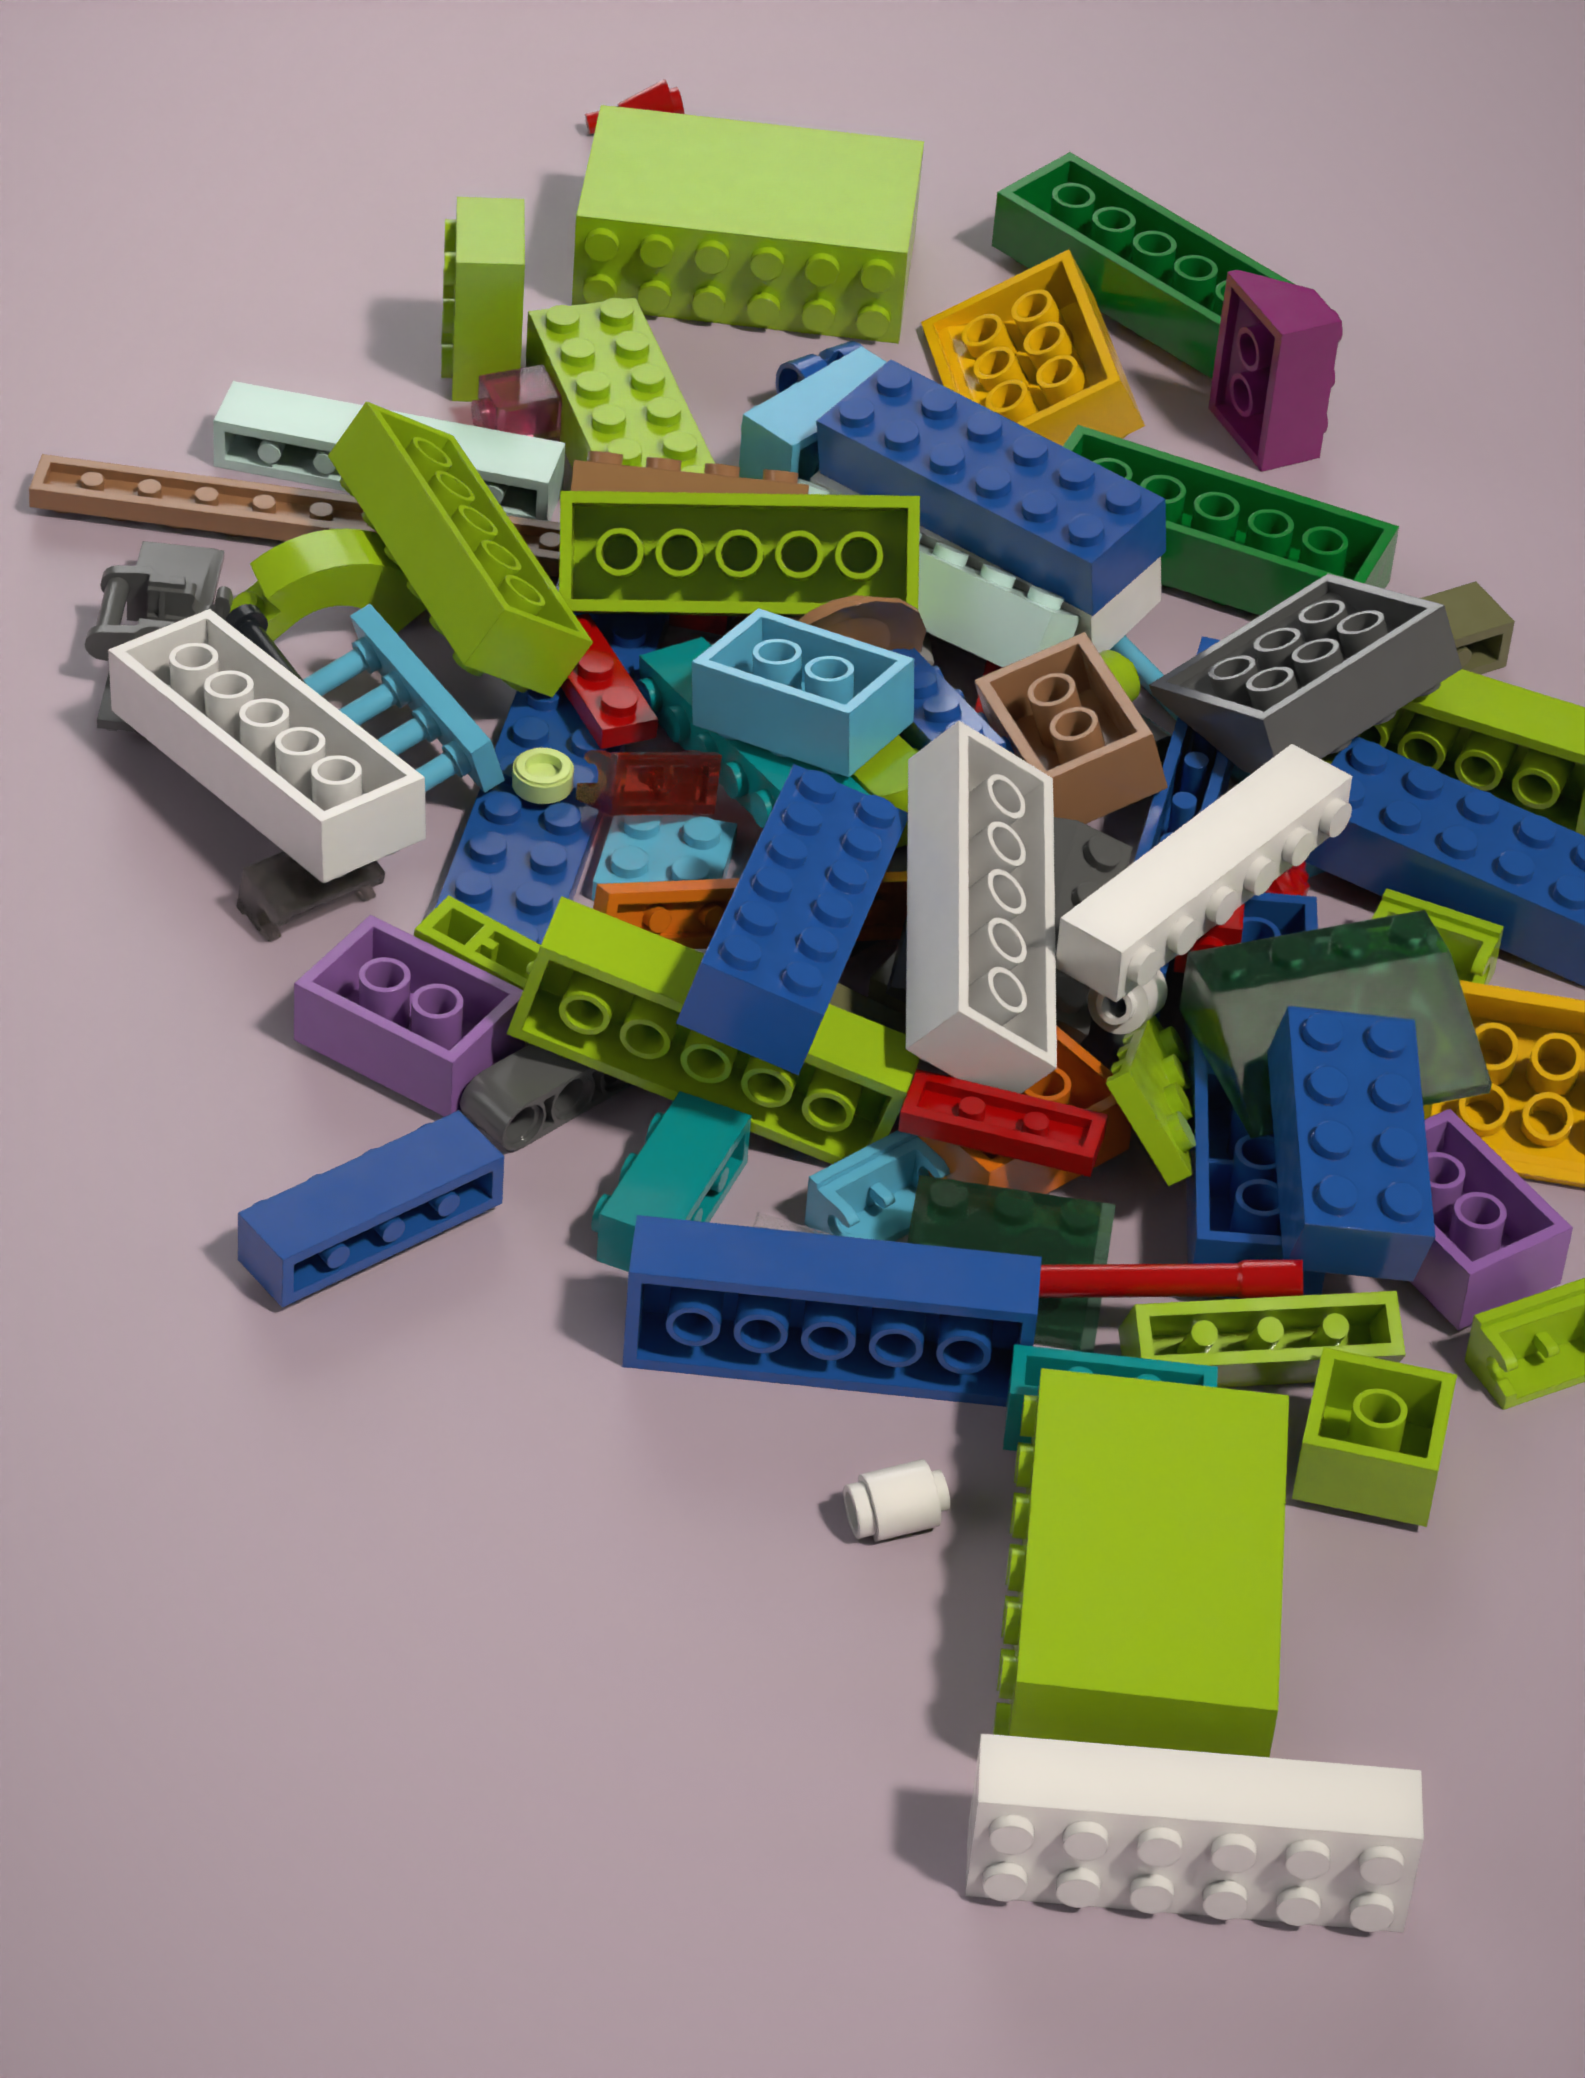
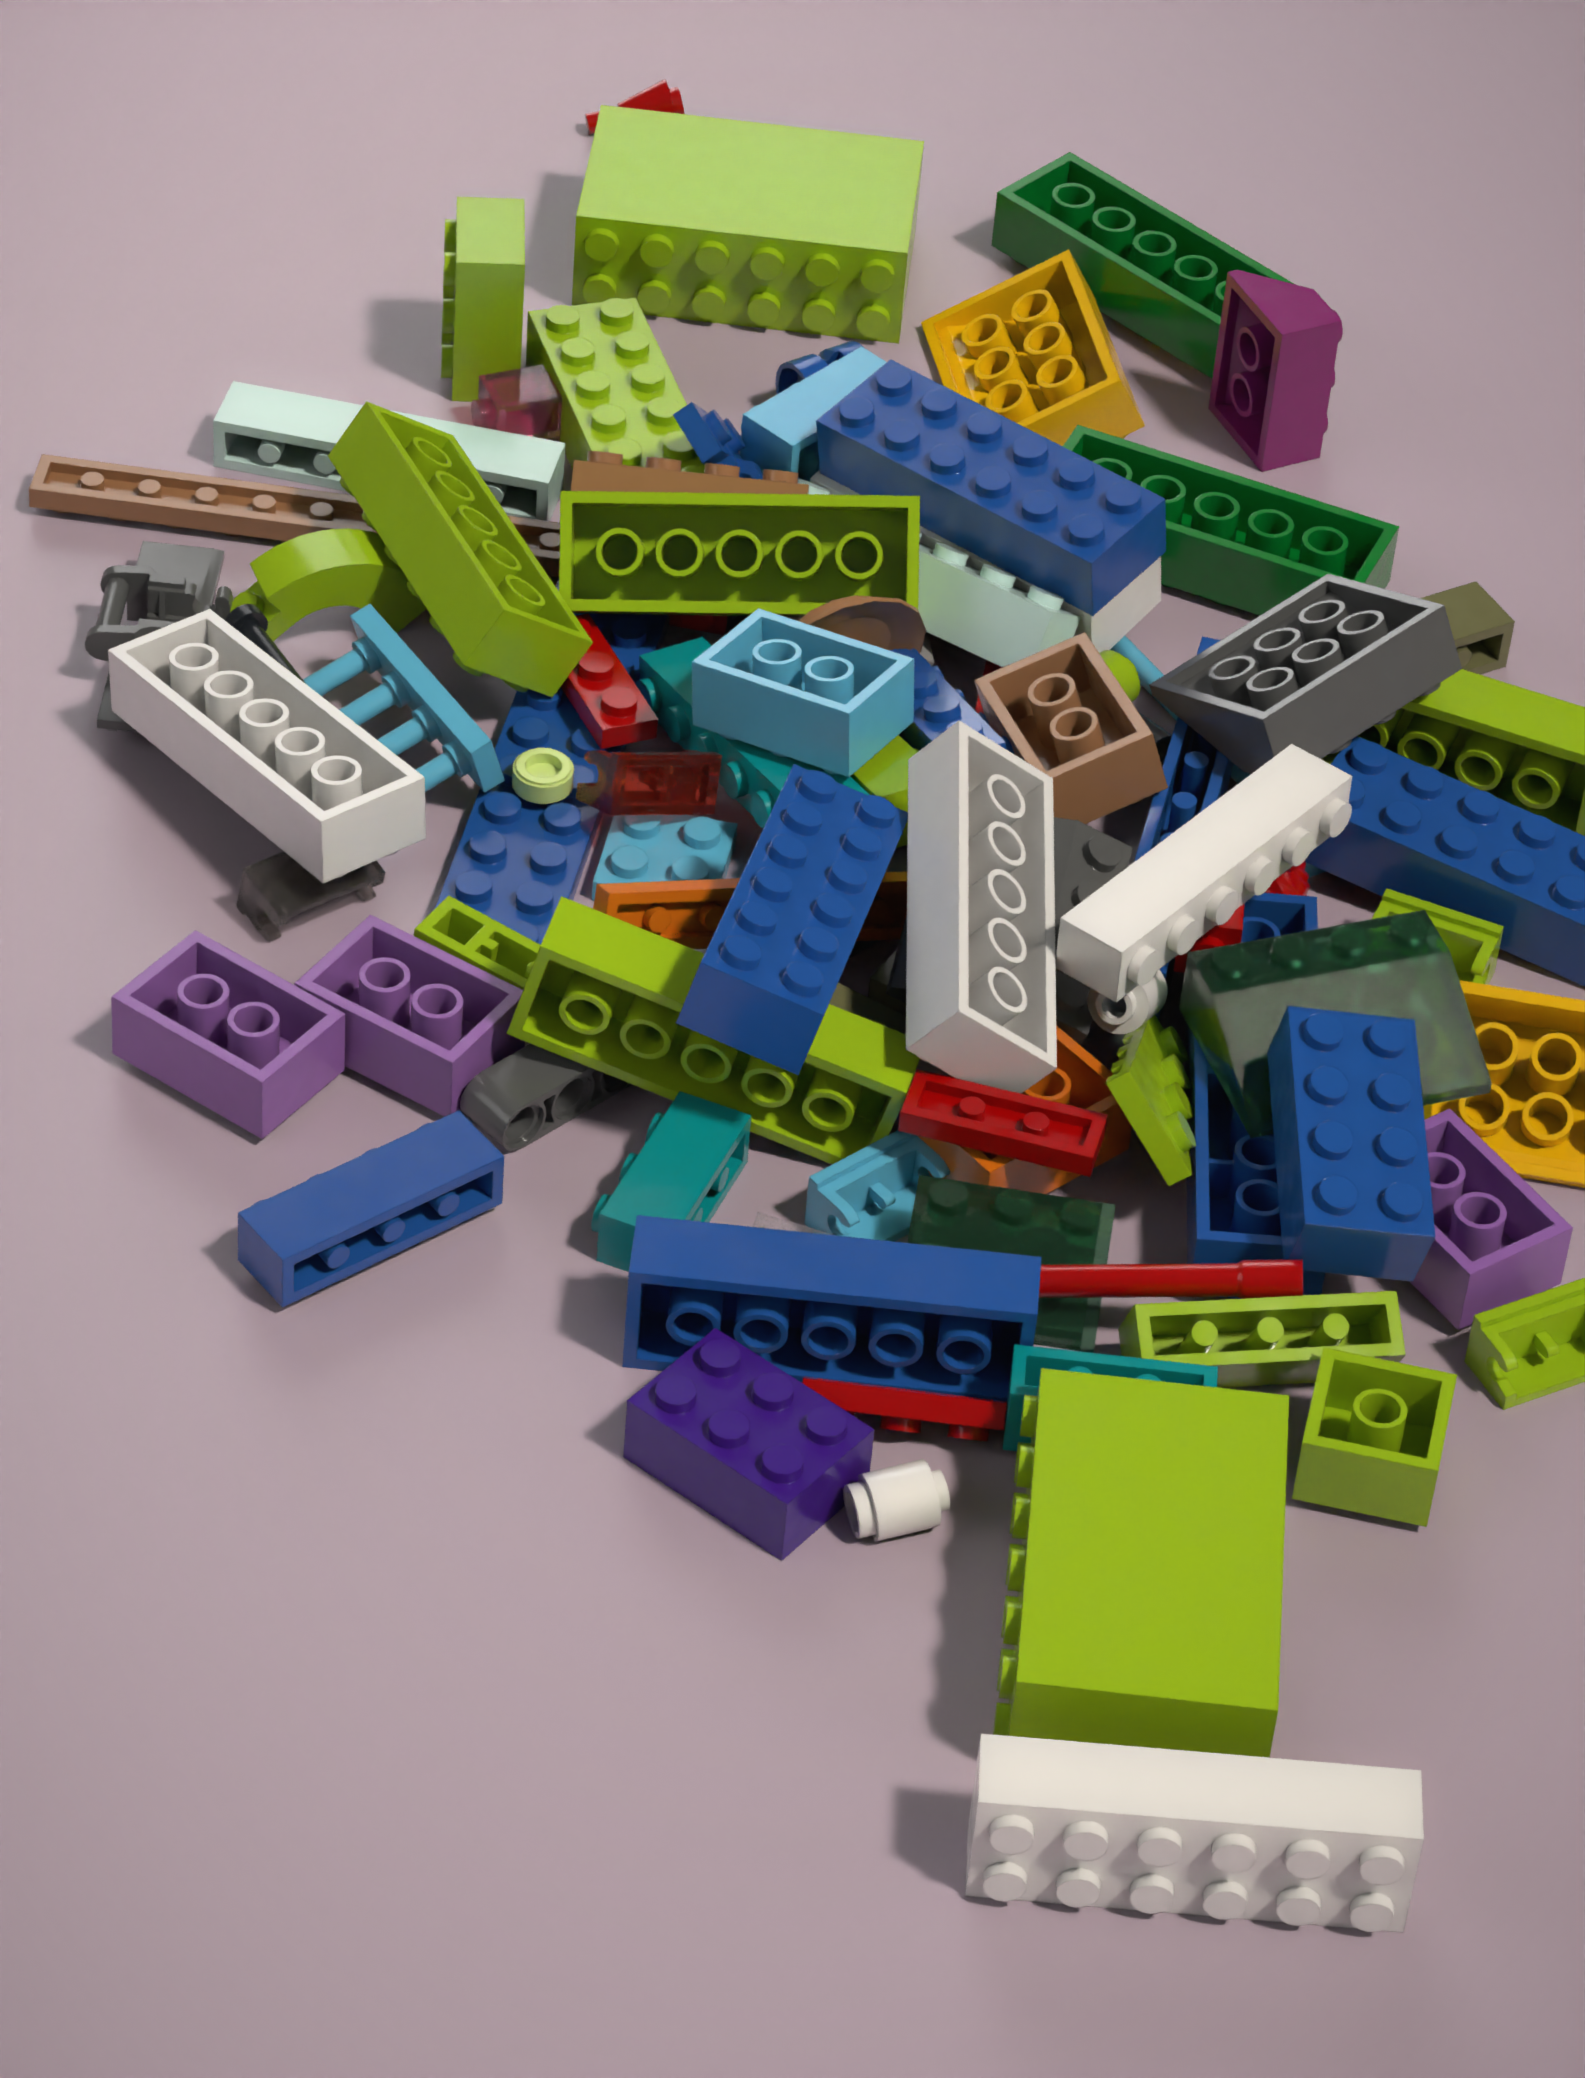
(228, 1034): none -> medium lavender brick
(715, 439): none -> blue hinge
(747, 1443): none -> dark purple brick
(906, 1408): none -> red plate

